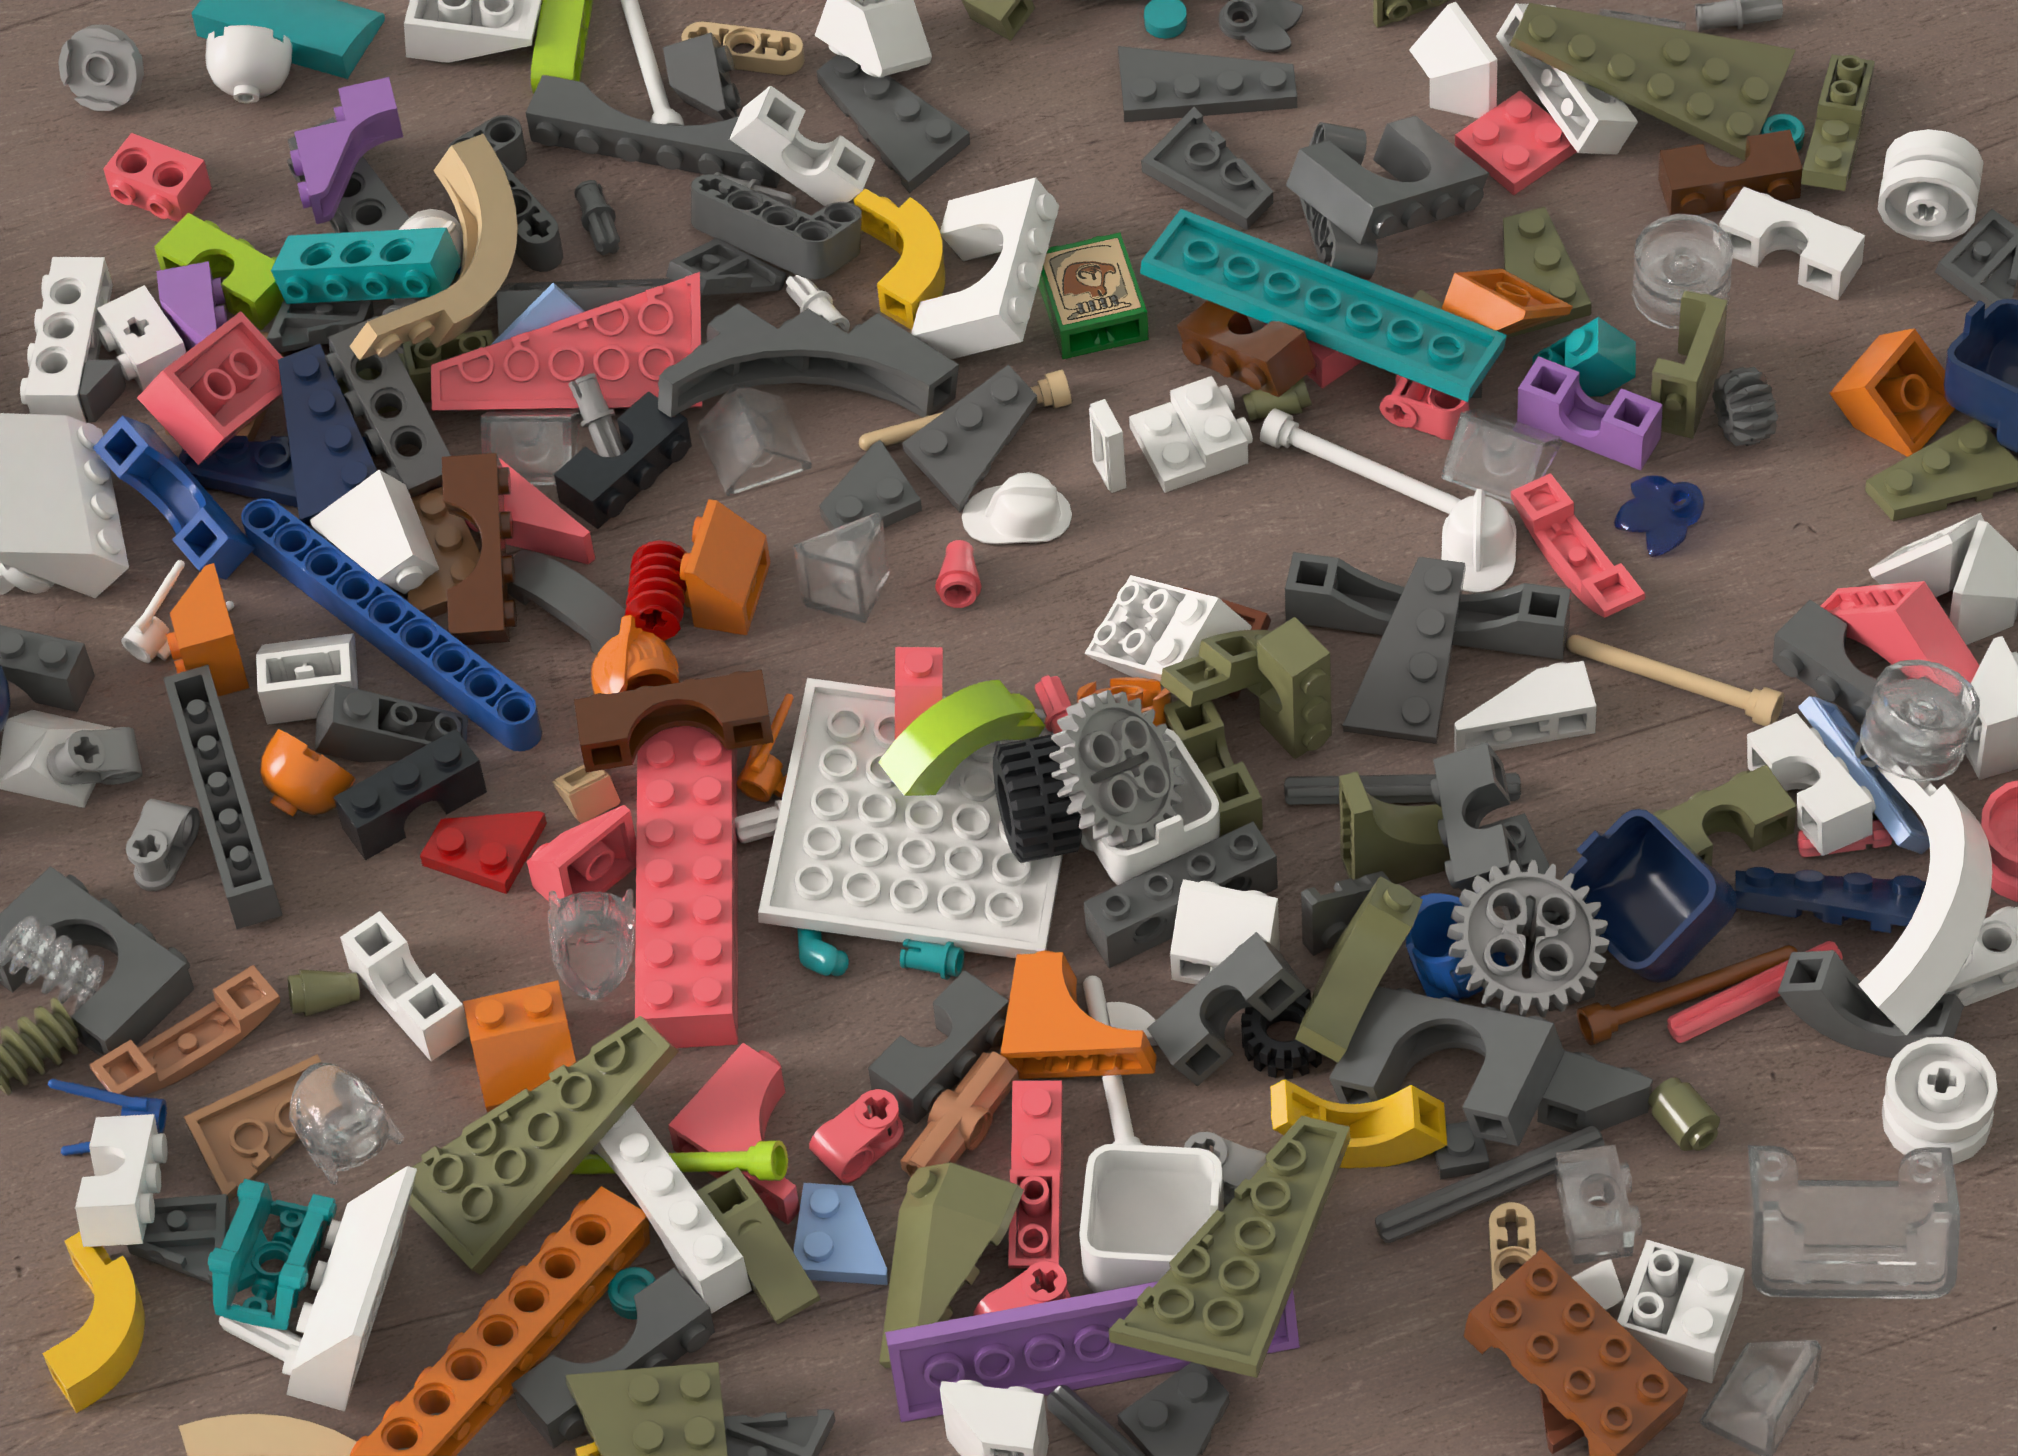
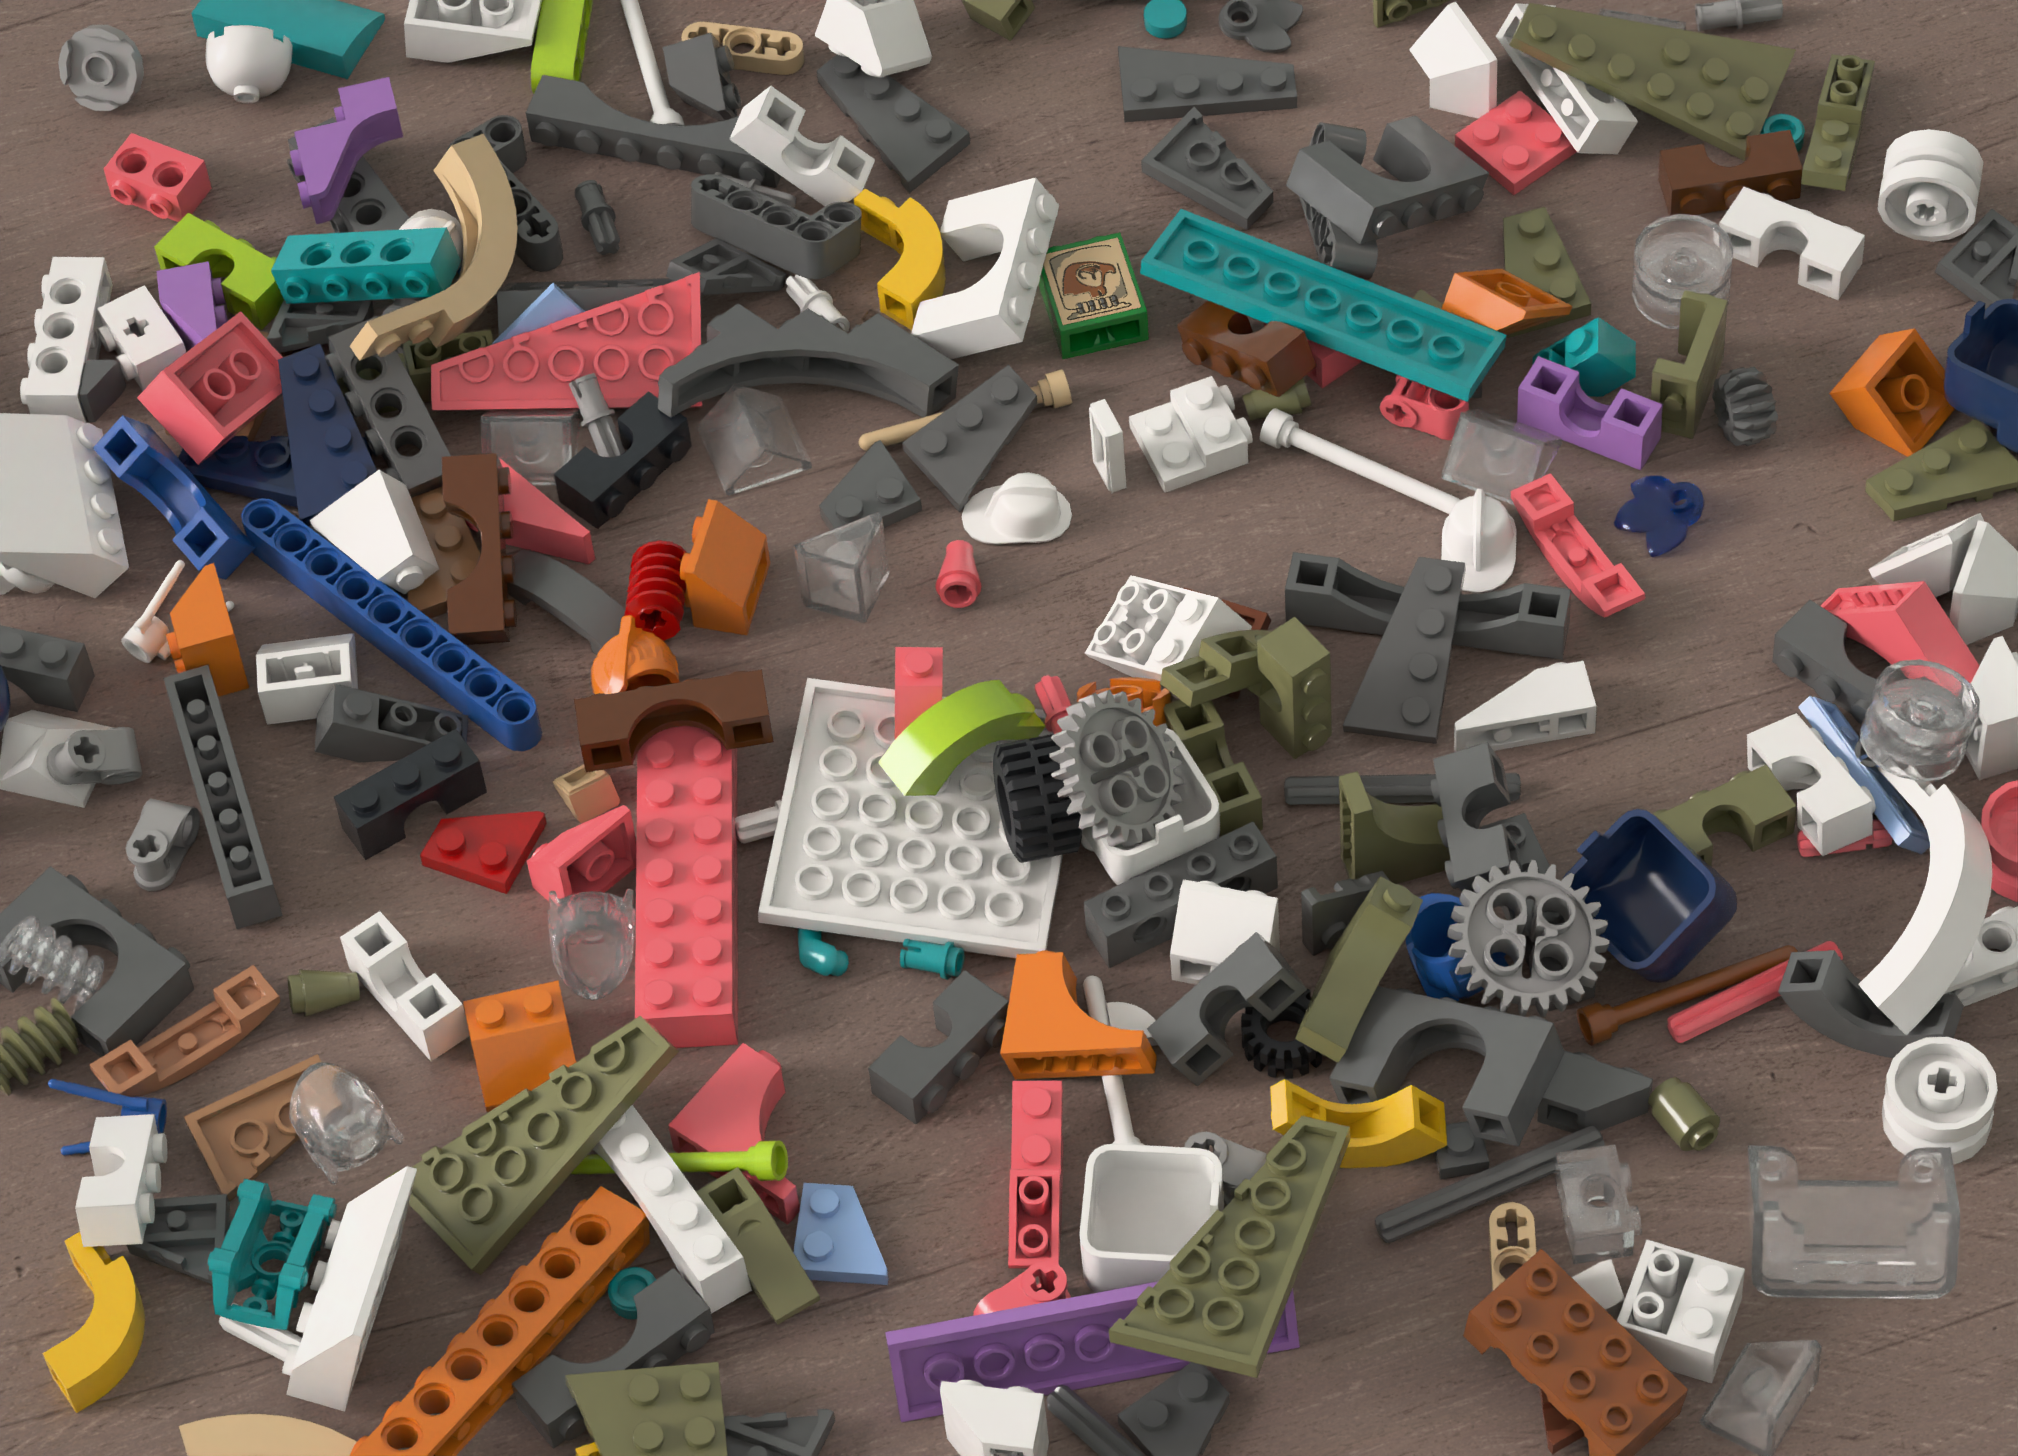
(301, 776): orange cylinder -> none
(762, 771): orange plant -> none
(857, 1138): coral piece -> none
(939, 1238): olive wedge -> none
(962, 1116): nougat piece -> none
(1761, 705): tan piece -> none
(1830, 897): dark blue wing -> none

